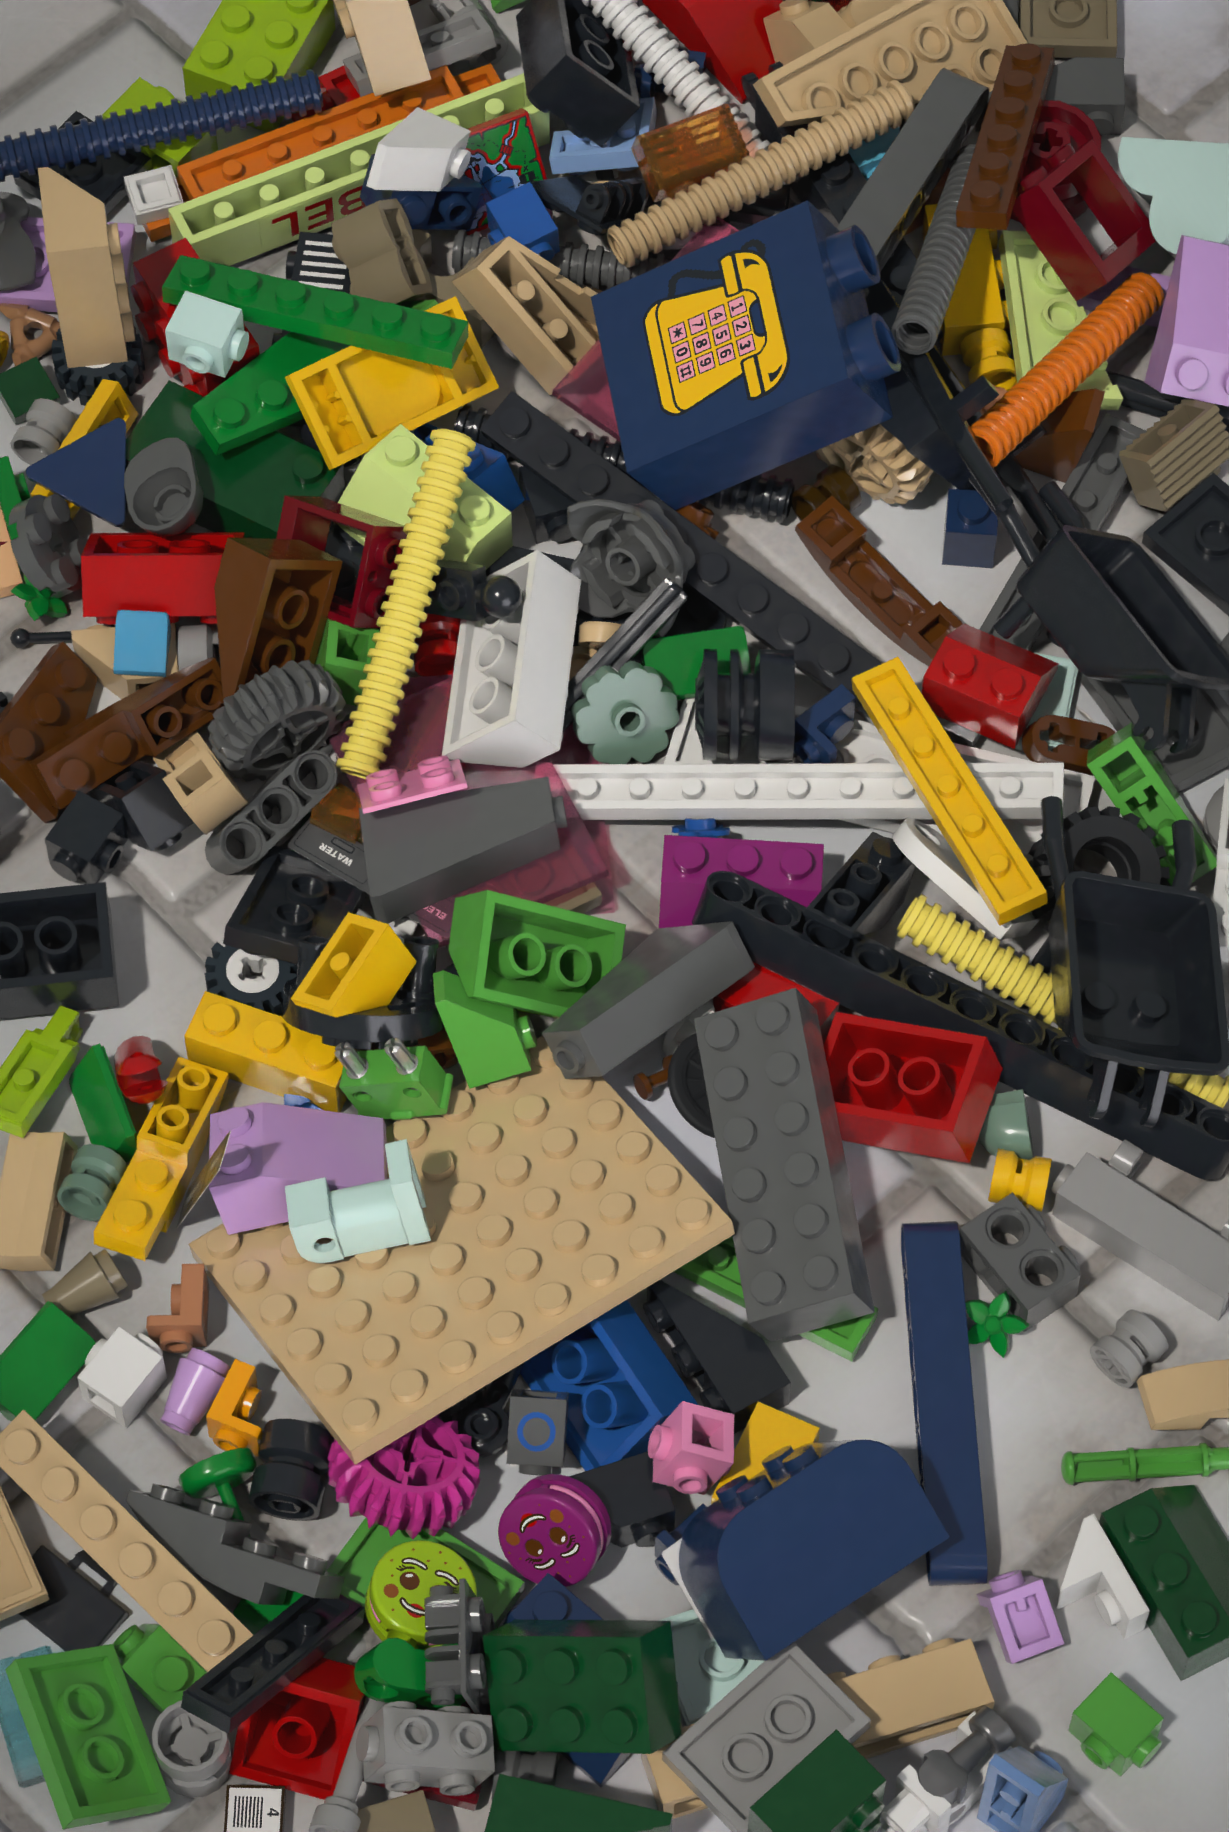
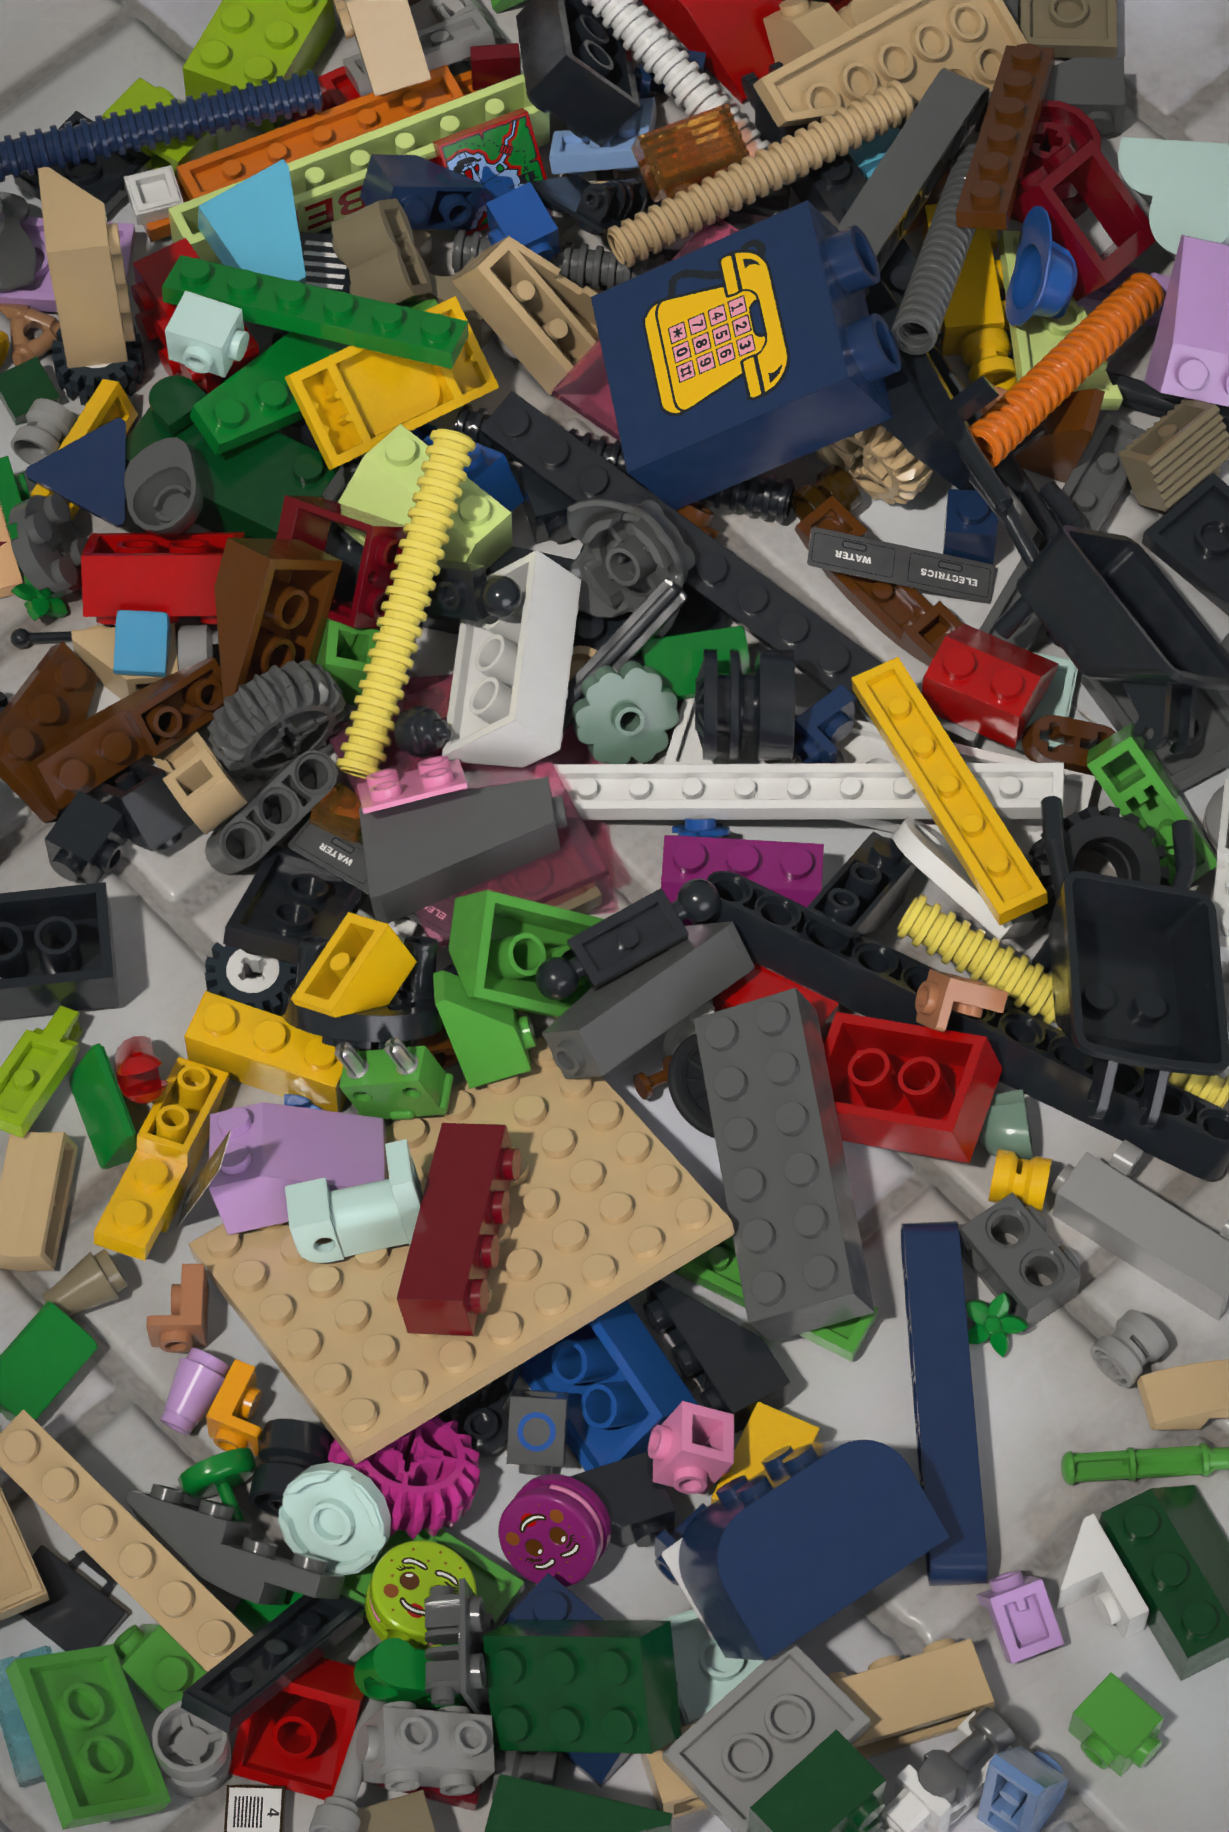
(93, 1180): sand green wheel -> none
(122, 1375): white brick -> none
(172, 402): none -> dark green tile
(256, 225): none -> medium azure slope
(335, 1517): none -> light aqua tile
(420, 154): white slope -> none
(420, 731): none -> black plate
(437, 646): red wheel -> none
(458, 1229): none -> dark red brick
(494, 64): none -> dark red tile
(596, 633): tan tile -> none
(627, 939): none -> black plate
(900, 565): none -> flat silver sticker
(952, 992): none -> nougat bracket
(1042, 273): none -> blue piece

